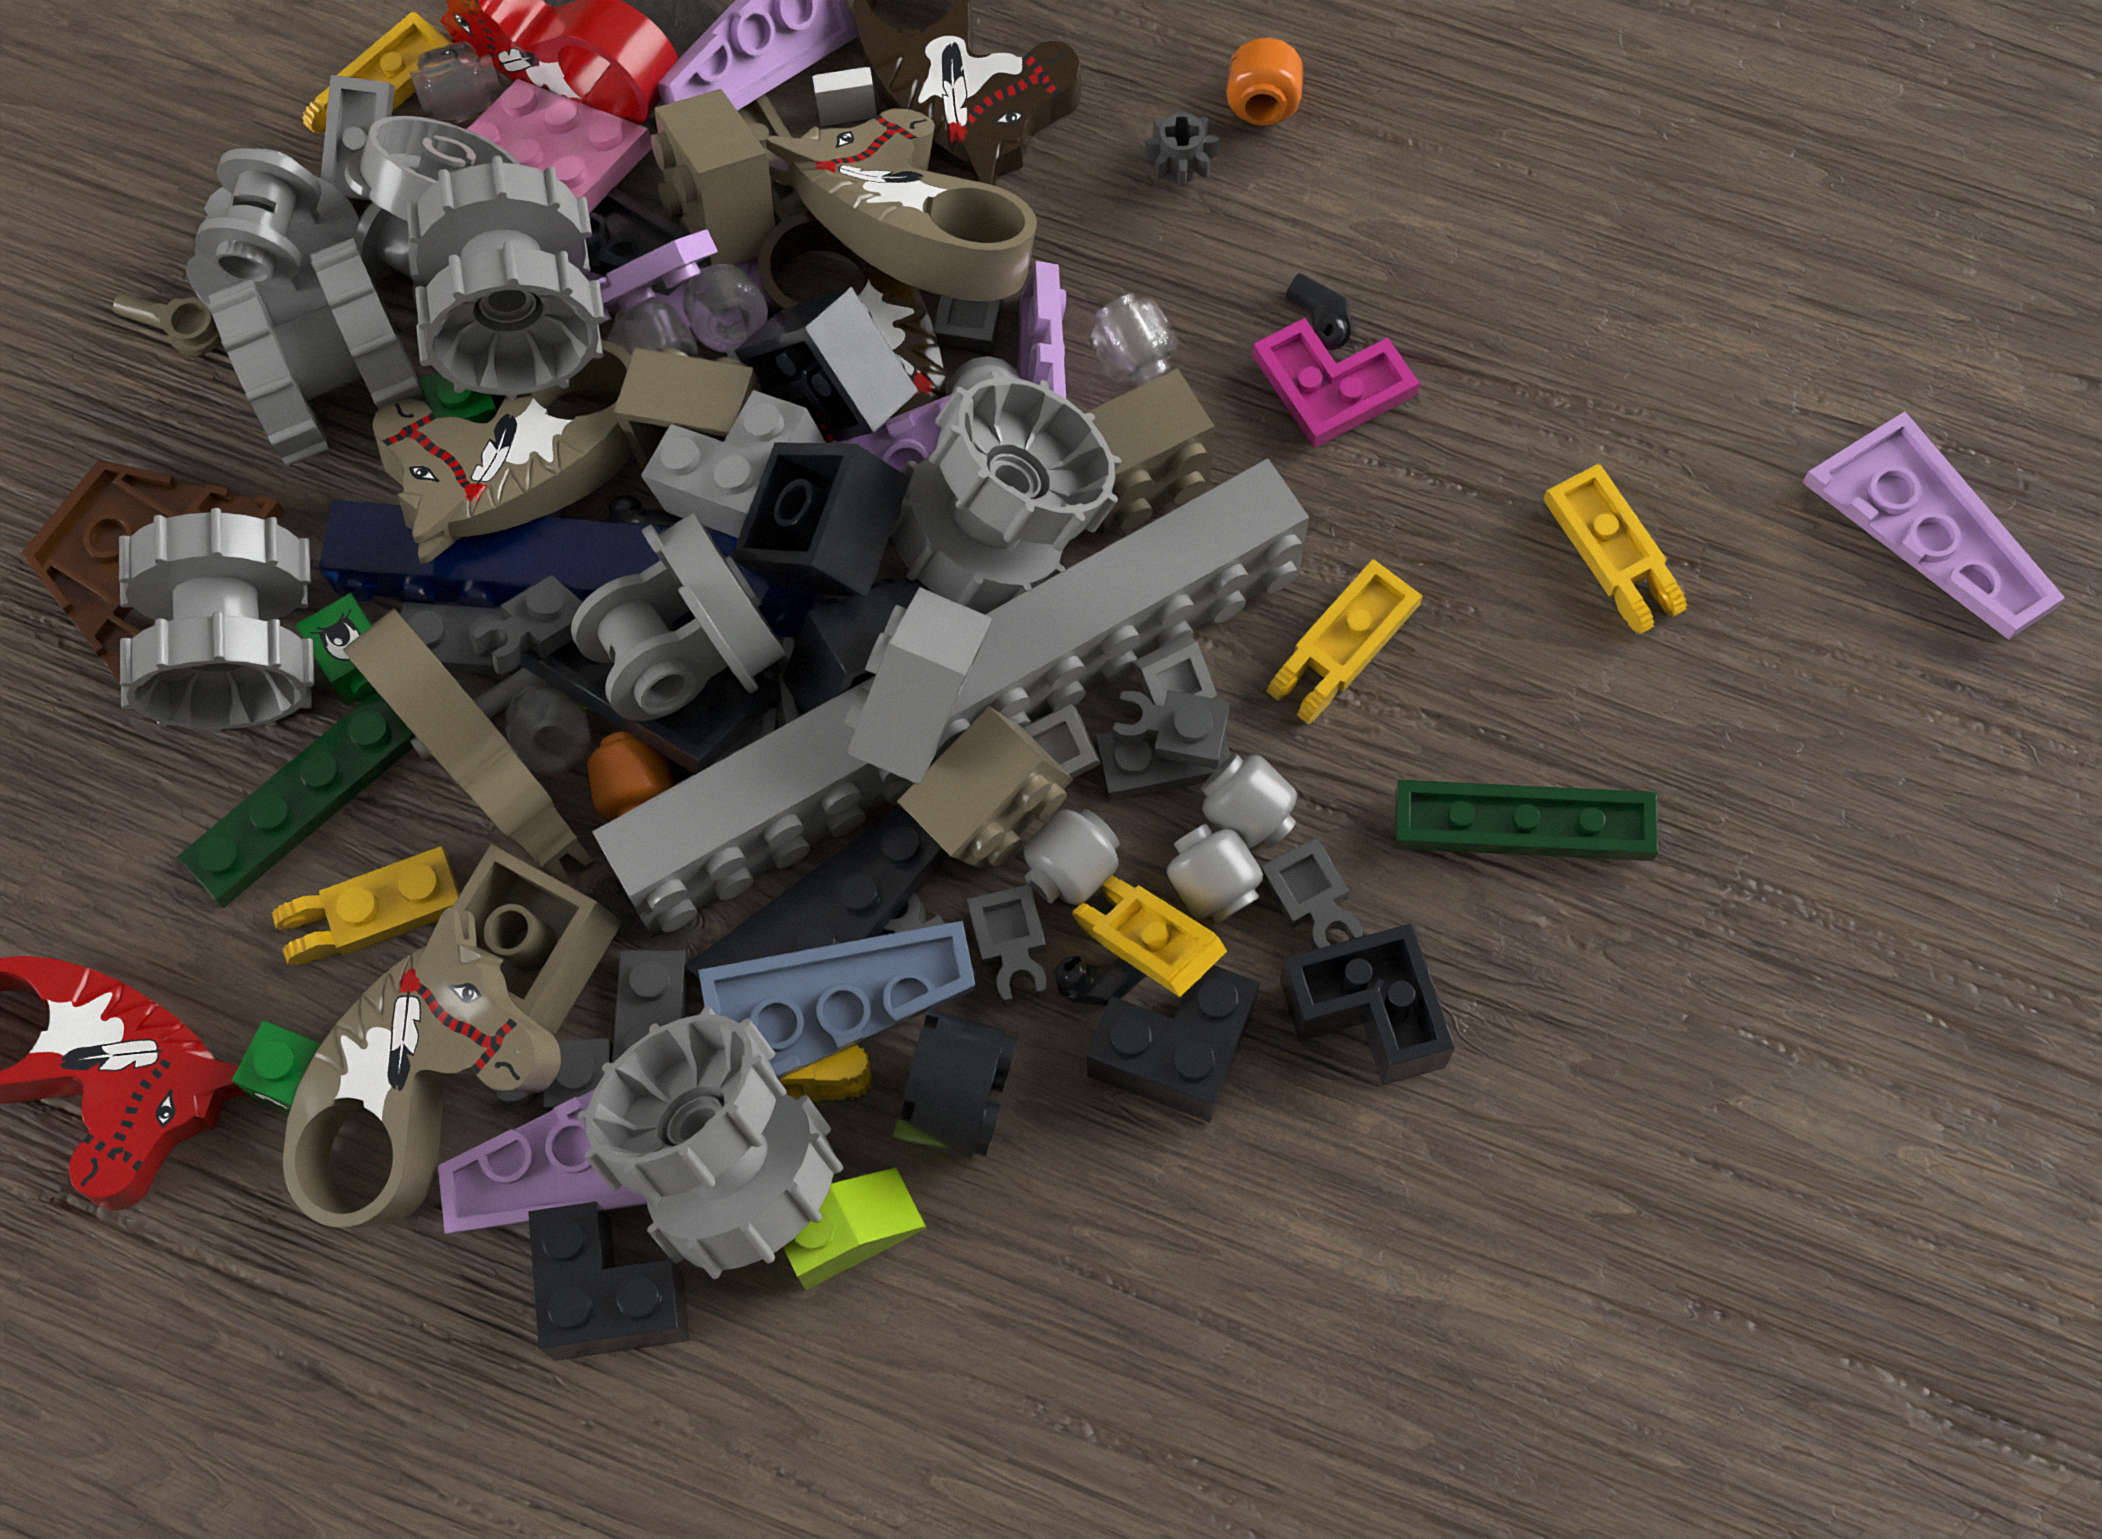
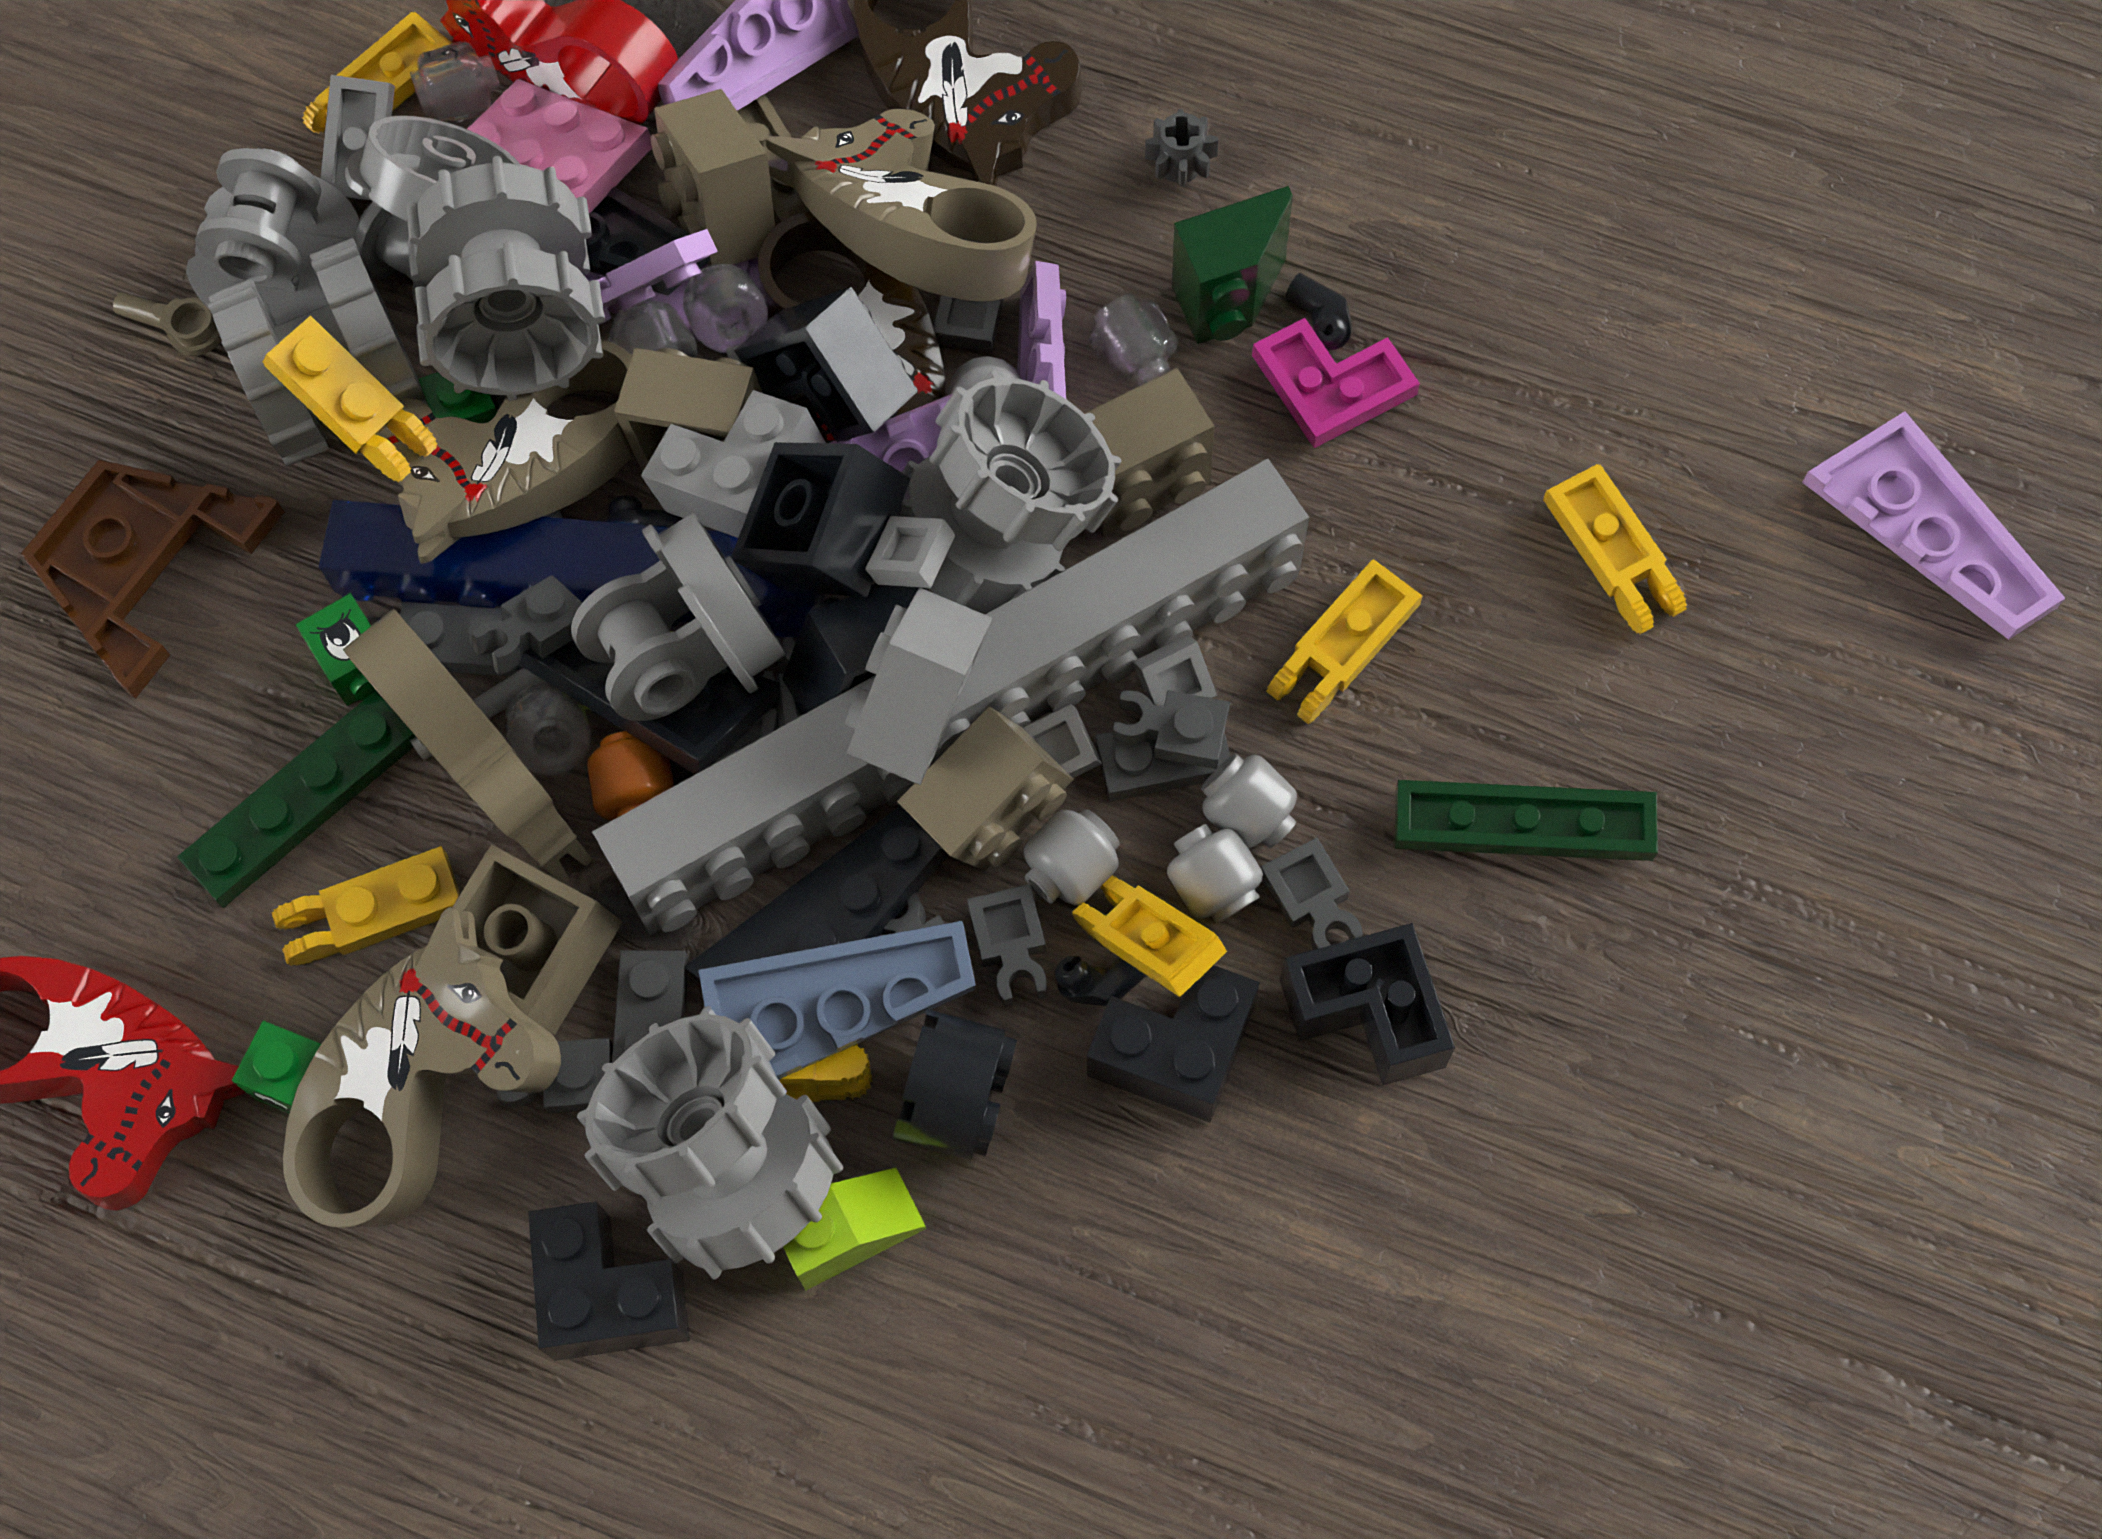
(216, 608): light grey piece -> none
(347, 398): none -> yellow hinge
(526, 1171): lavender wing -> none
(845, 96): white tile -> none
(910, 551): none -> light grey plate
(1229, 263): none -> dark green slope
(1265, 81): orange head -> none

